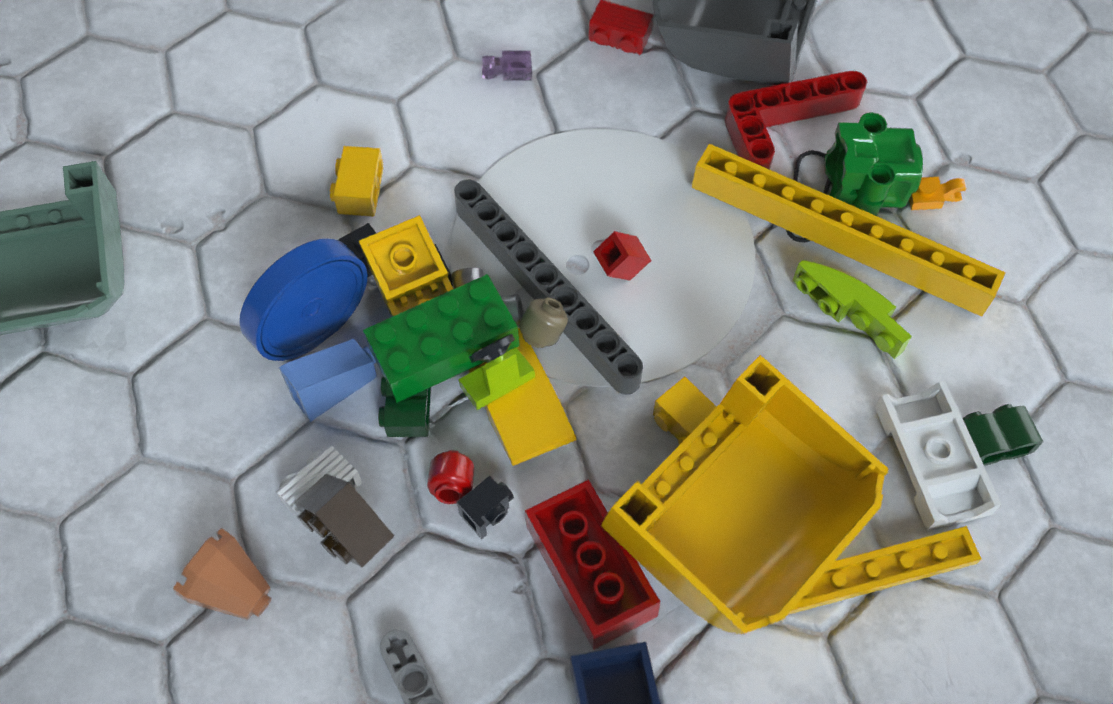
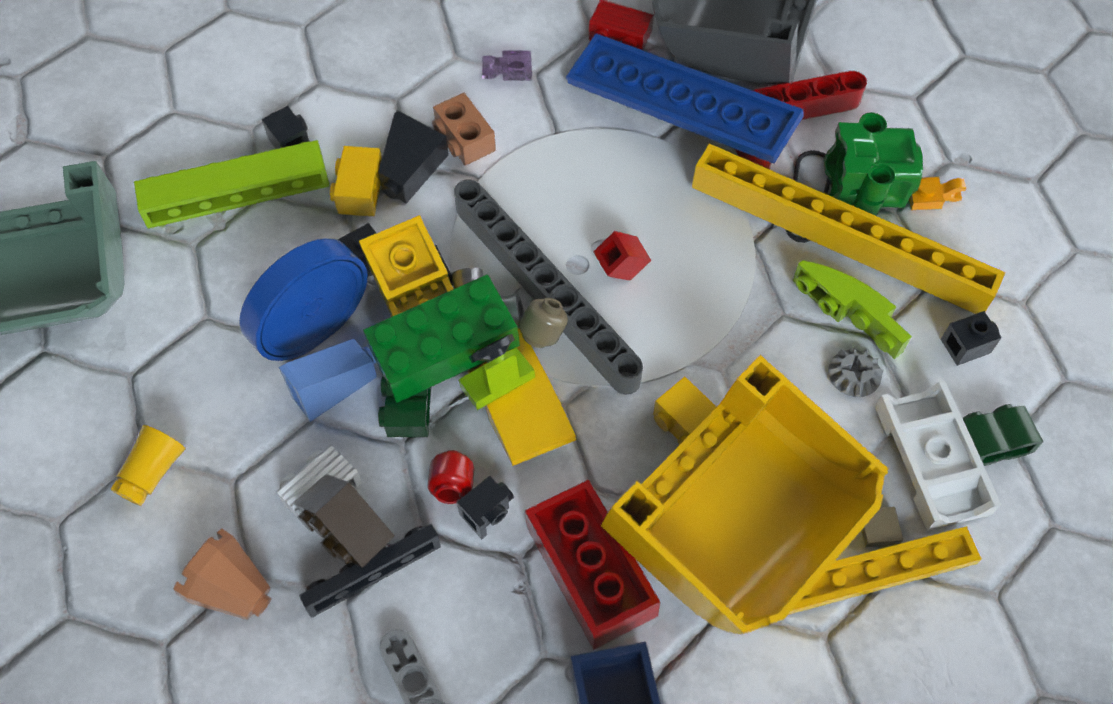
(146, 464): none -> yellow plant
(231, 184): none -> lime brick
(285, 128): none -> black brick
(353, 578): none -> black plate
(410, 157): none -> black slope
(465, 128): none -> nougat brick
(686, 97): none -> blue plate
(846, 380): none -> light grey gear
(883, 529): none -> dark tan tile
(971, 338): none -> black brick

